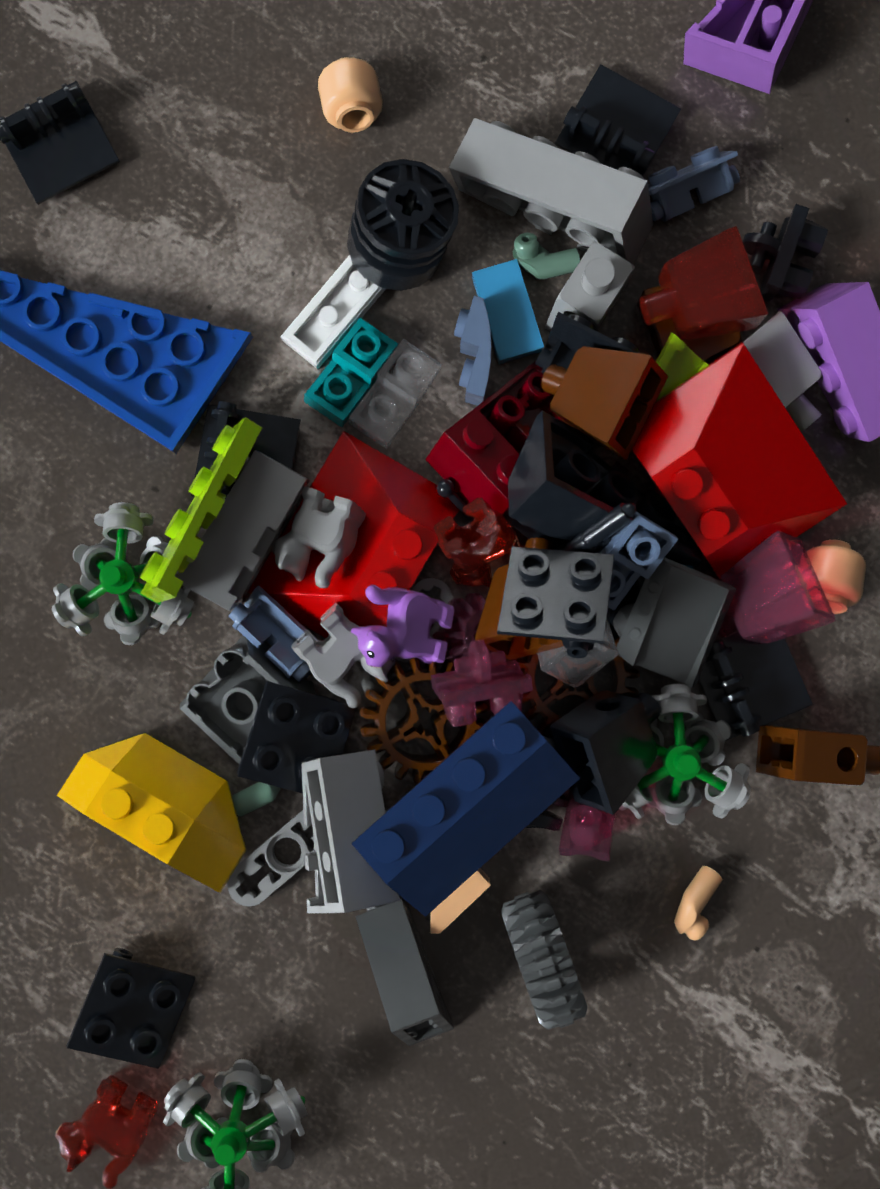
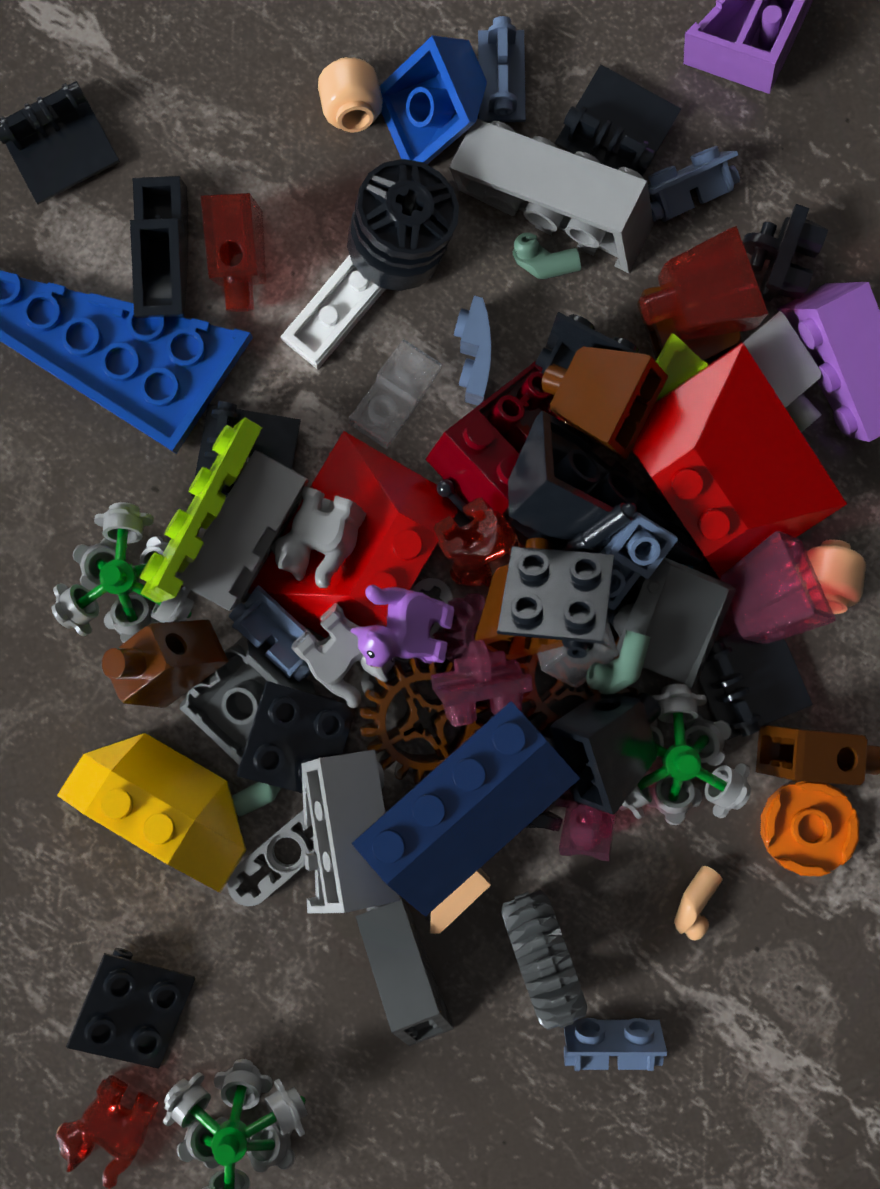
(151, 671): none -> reddish brown torso
(159, 246): none -> black slope
(232, 228): none -> clear red torso
(350, 372): teal slope -> none
(433, 97): none -> blue slope
(503, 64): none -> sand blue hinge
(509, 311): dark azure tile -> none
(593, 286): light grey torso -> none
(623, 670): none -> sand green arm
(634, 1041): none -> sand blue hinge
(809, 827): none -> orange tile

